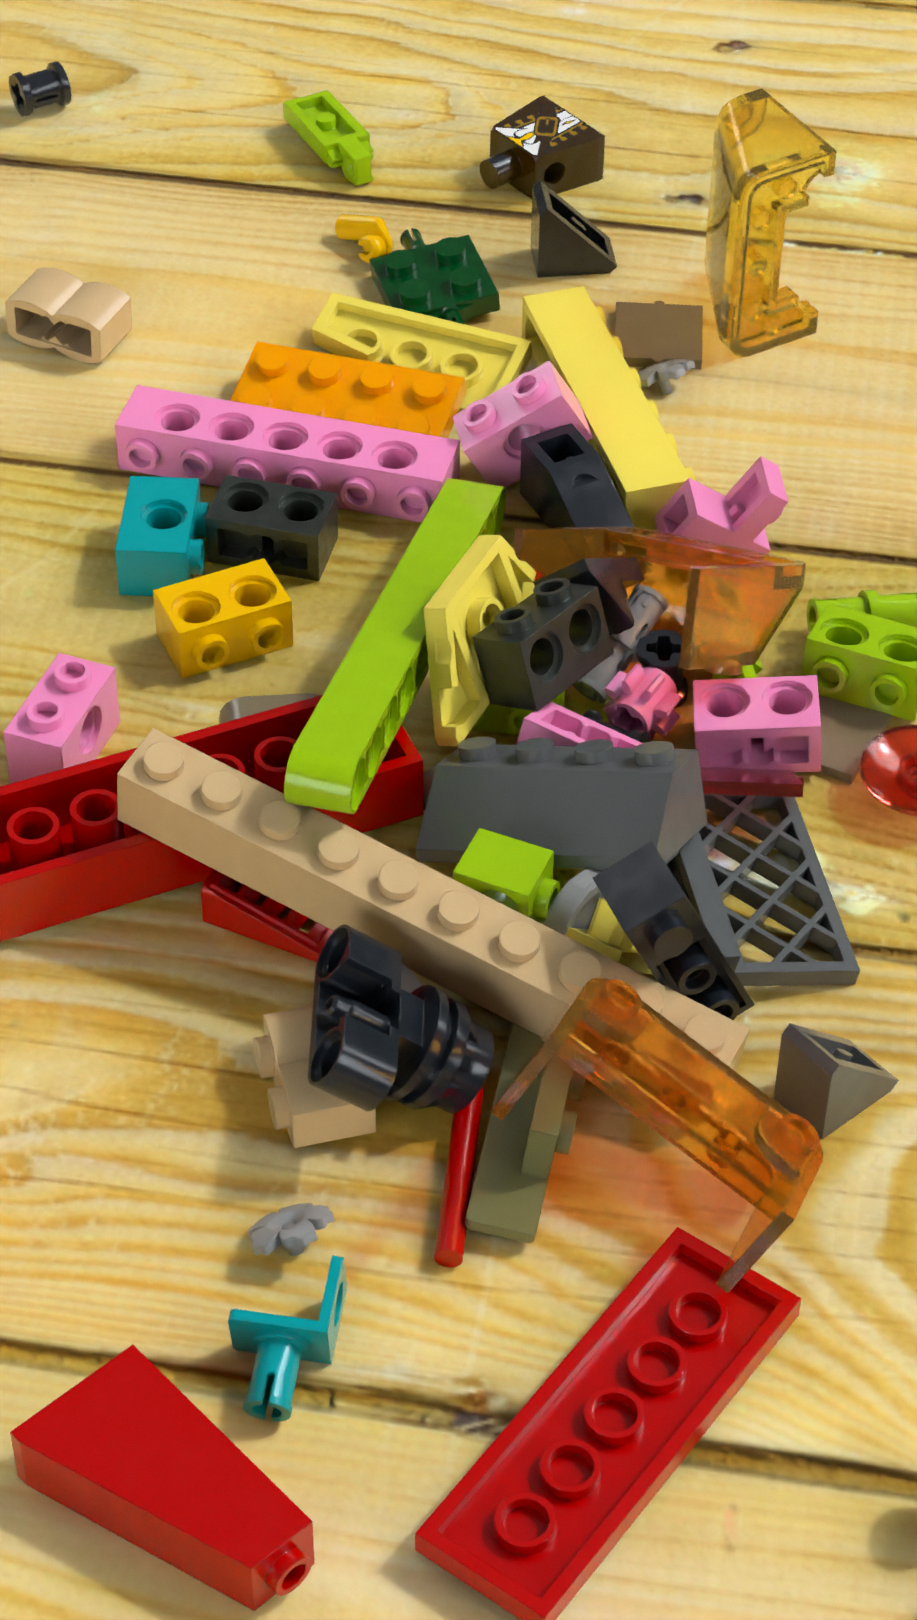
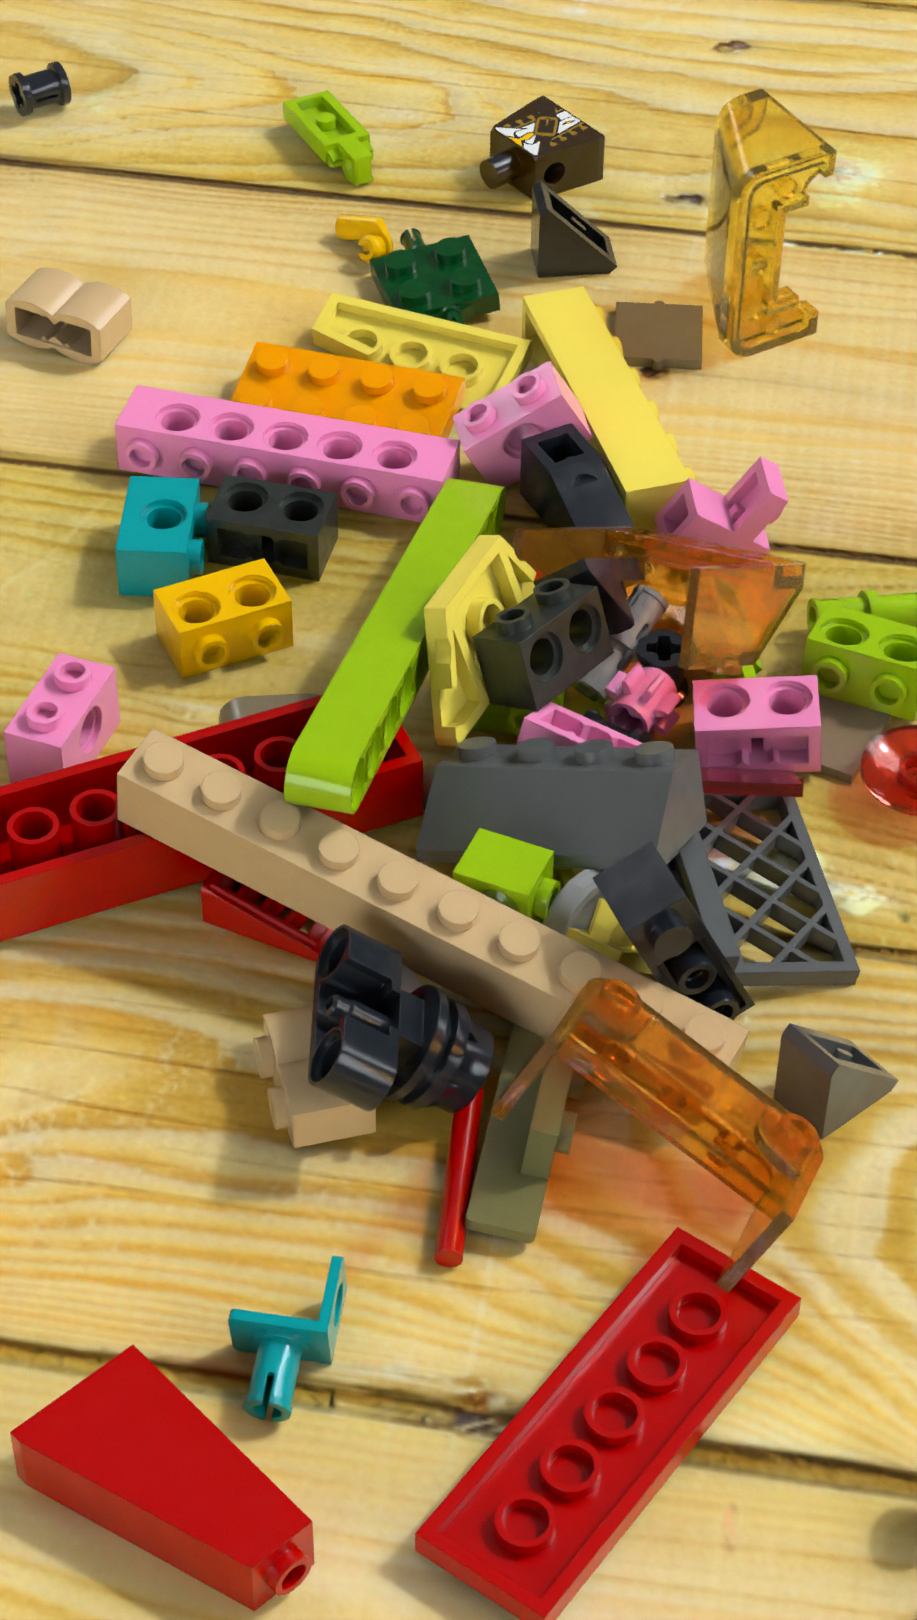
(291, 1227): light grey plant -> none
(663, 372): light grey plant -> none

